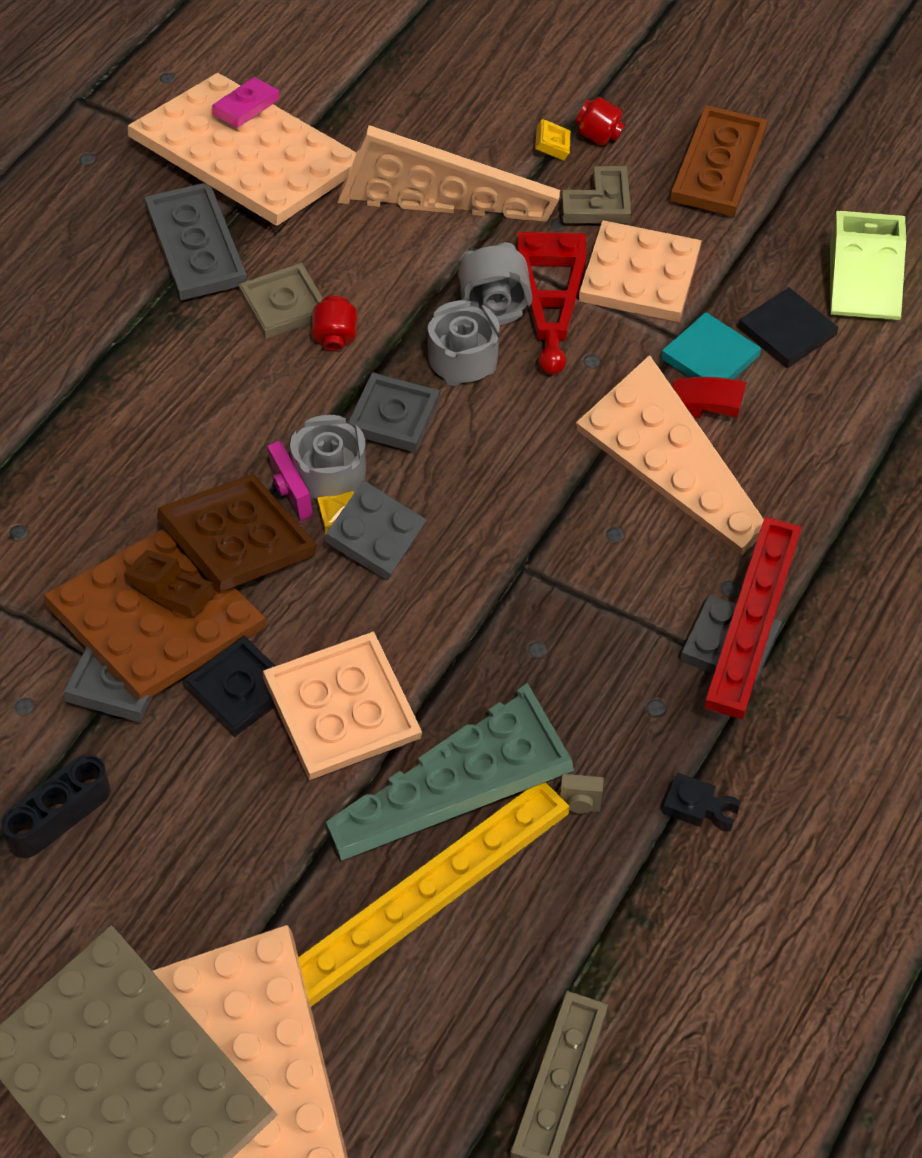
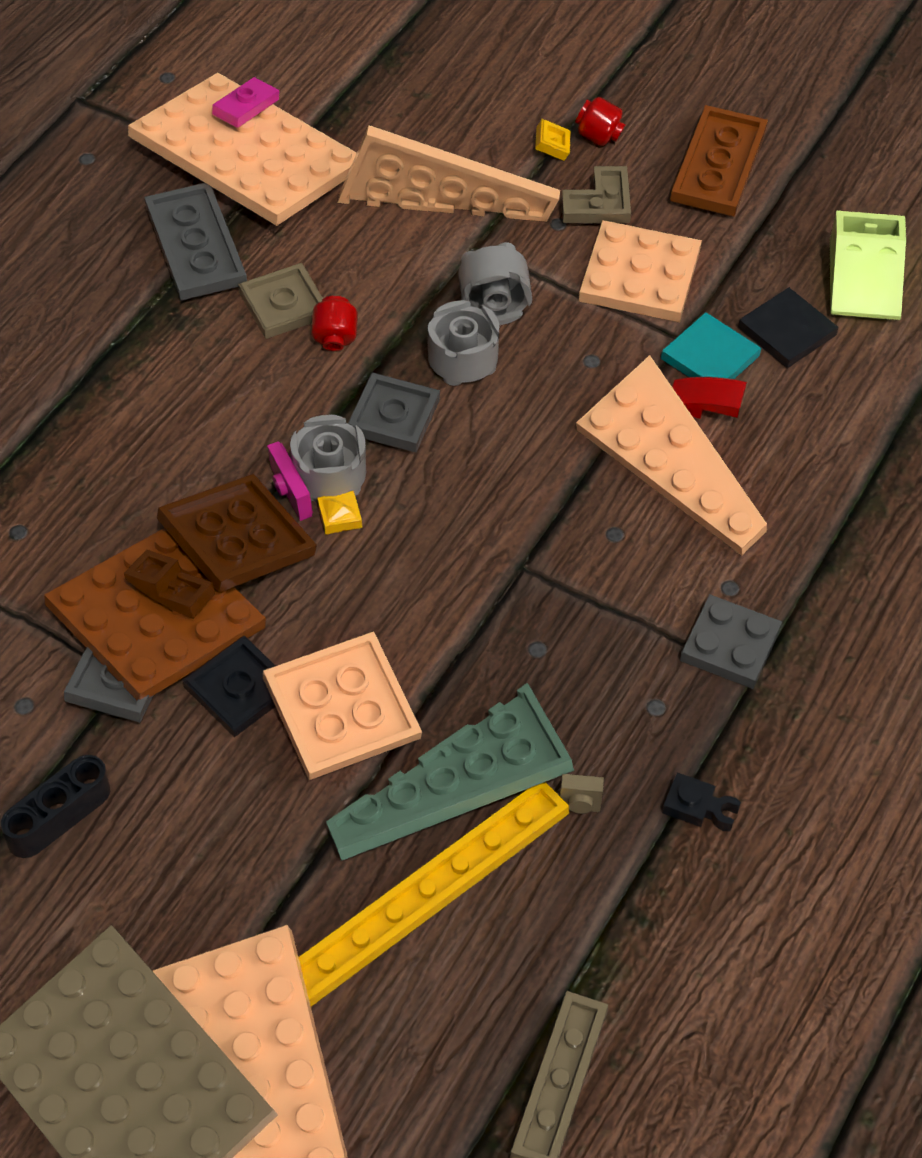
(374, 530): dark grey plate -> none
(553, 250): red plate -> none
(753, 618): red plate -> none

